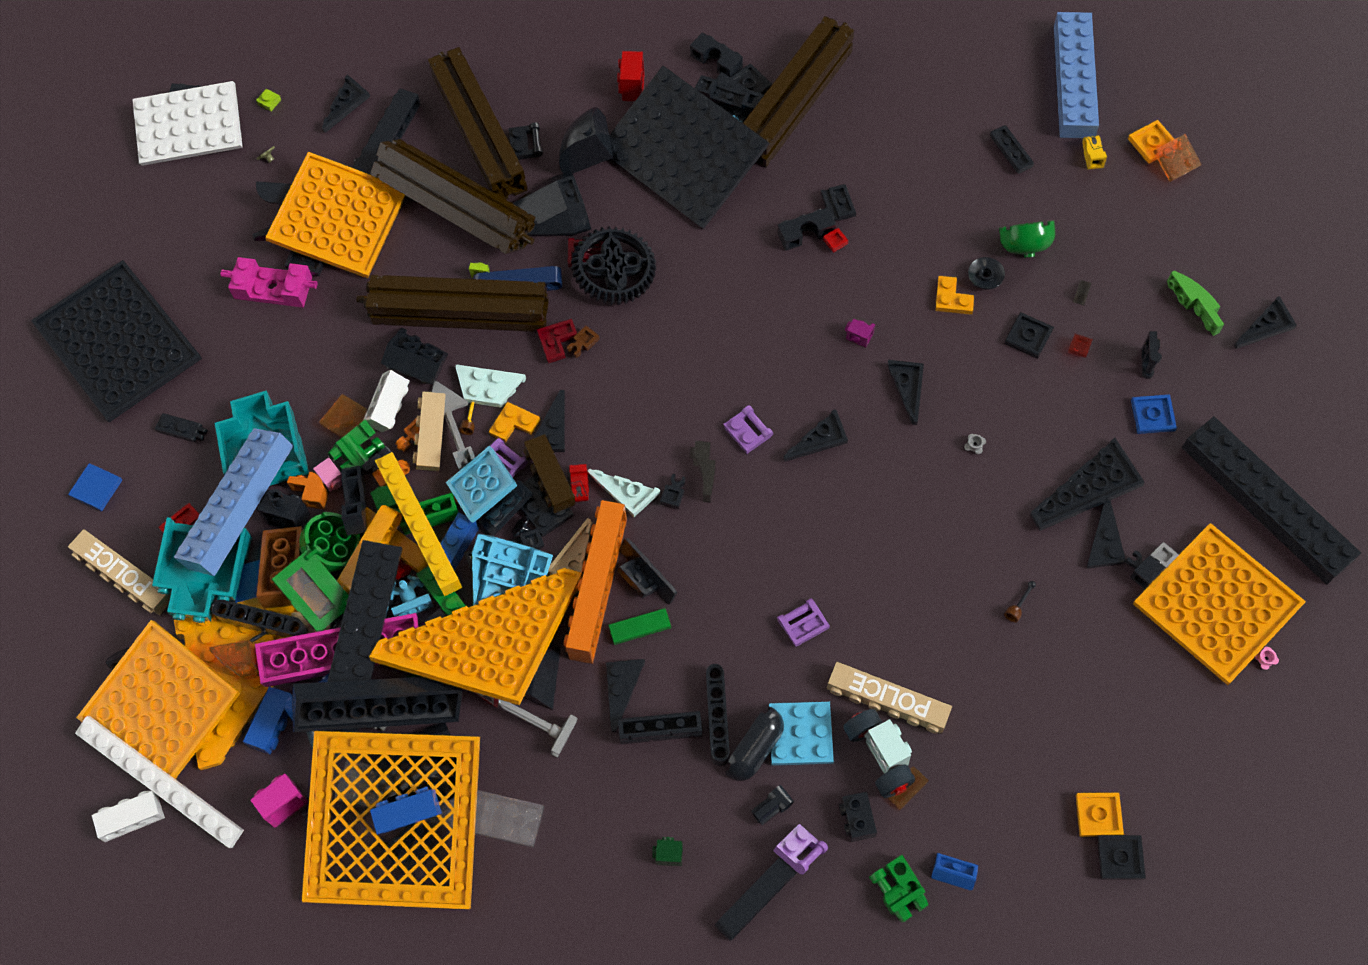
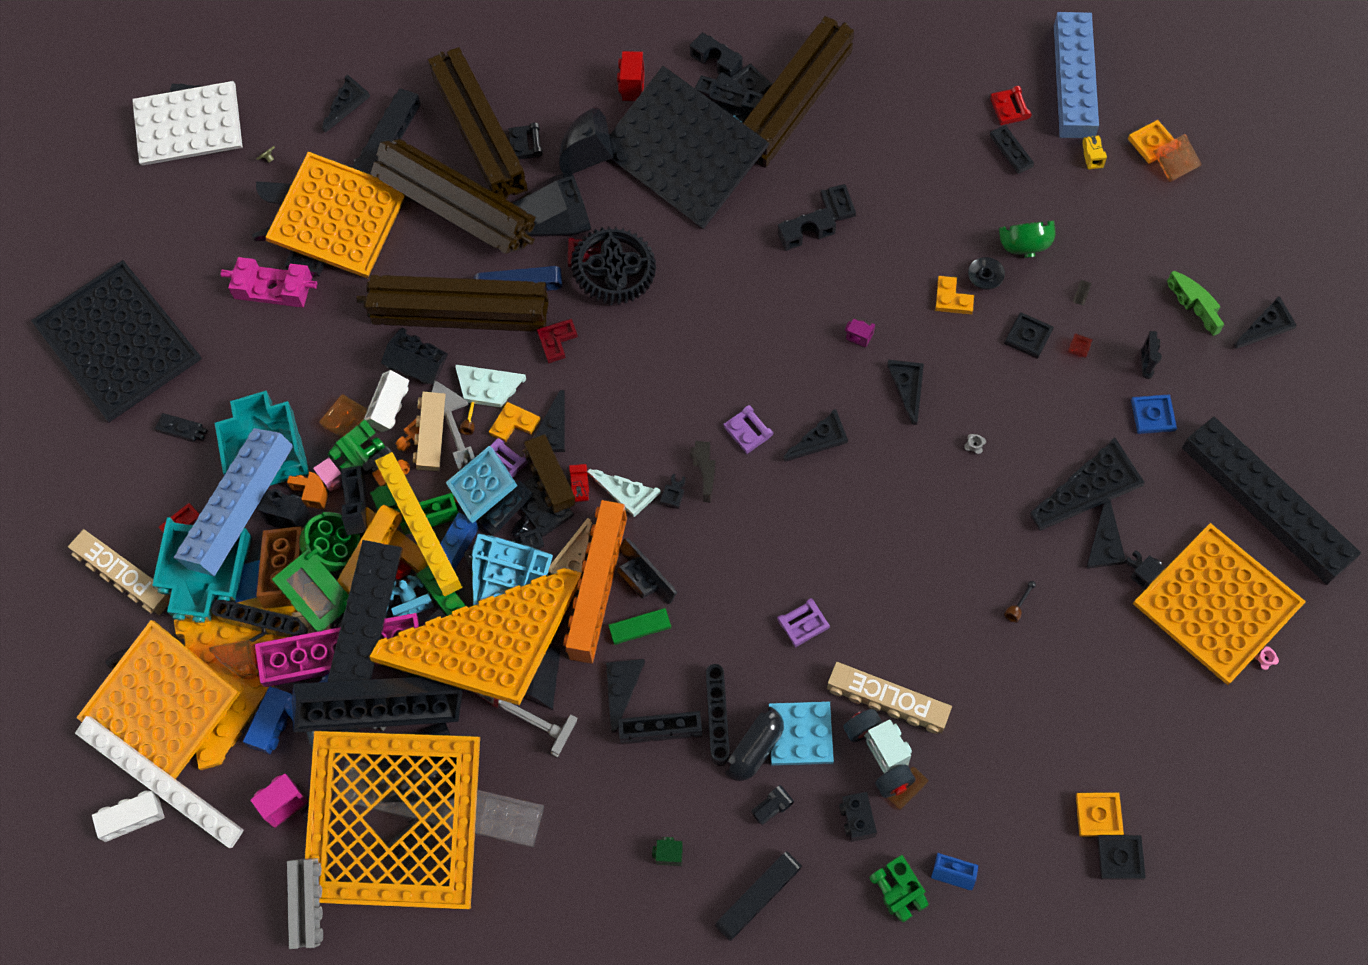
(95, 487): blue tile -> none
(268, 100): lime plate -> none
(303, 903): none -> light grey brick
(405, 810): blue brick -> none
(475, 268): lime plate -> none
(583, 339): reddish brown plate -> none
(795, 844): medium lavender plate -> none
(835, 240): red plate -> none
(1004, 106): none -> red plate
(1165, 555): light grey plate -> none

